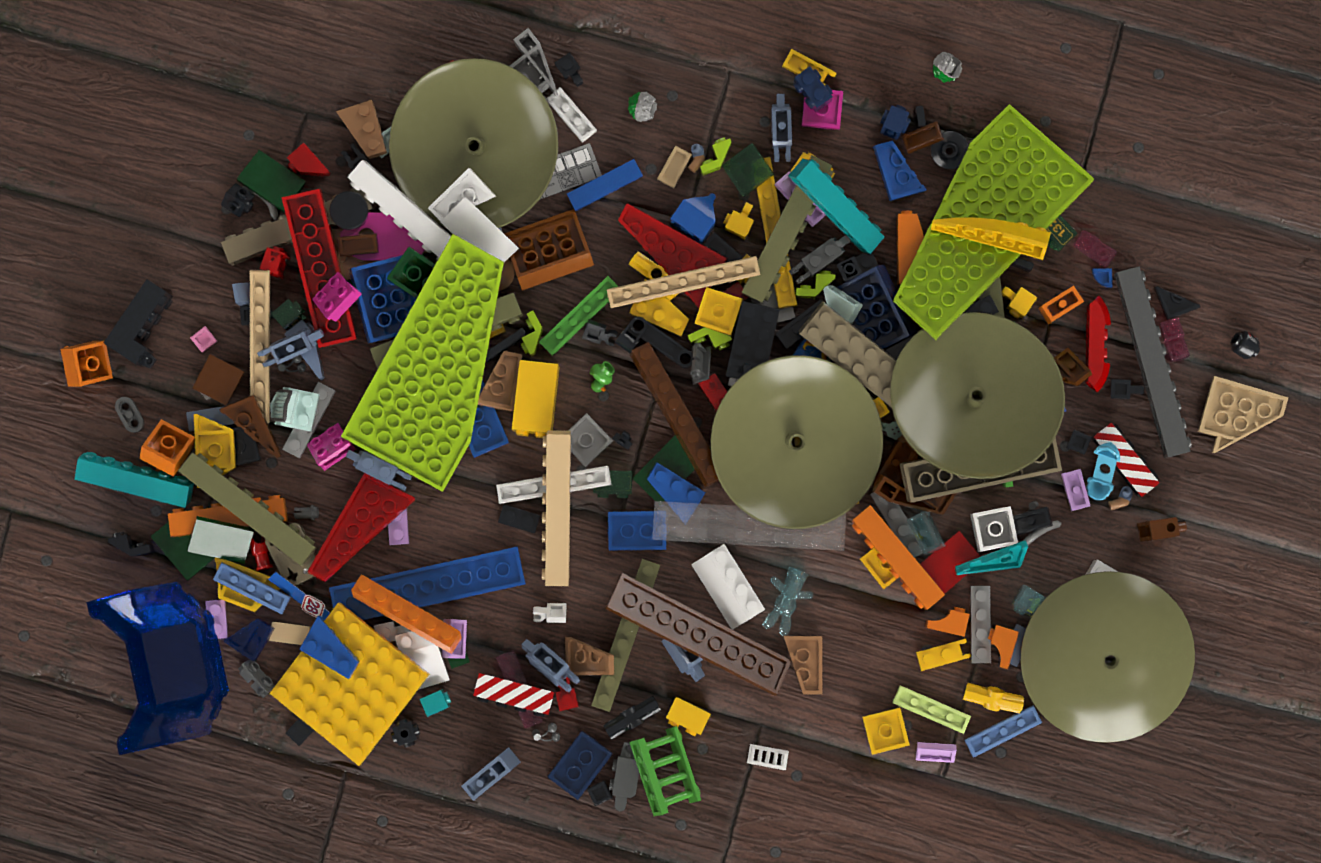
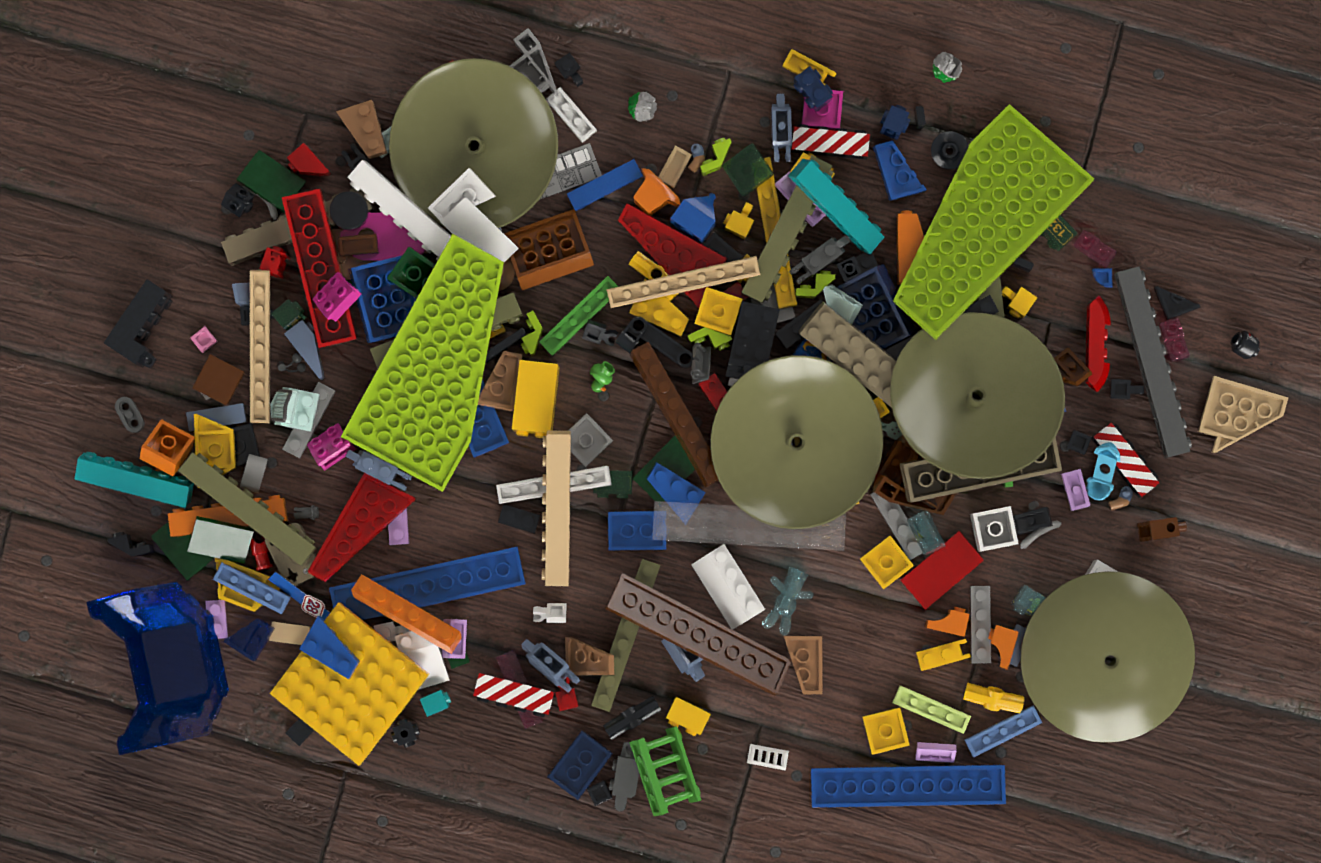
(86, 363): orange piece -> none
(249, 416): reddish brown wing -> none
(251, 671): dark grey hinge -> none
(253, 473): none -> light grey beam
(291, 346): sand blue hinge -> none
(491, 774): sand blue slope -> none
(552, 727): dark grey piece -> none
(623, 440): black plate -> none
(654, 194): none -> orange piece
(830, 142): none -> brick
(898, 557): orange brick -> none
(908, 786): none -> blue plate
(922, 137): reddish brown tile -> none
(997, 233): yellow wedge -> none
(1001, 559): teal wing -> none
(1061, 304): orange brick -> none

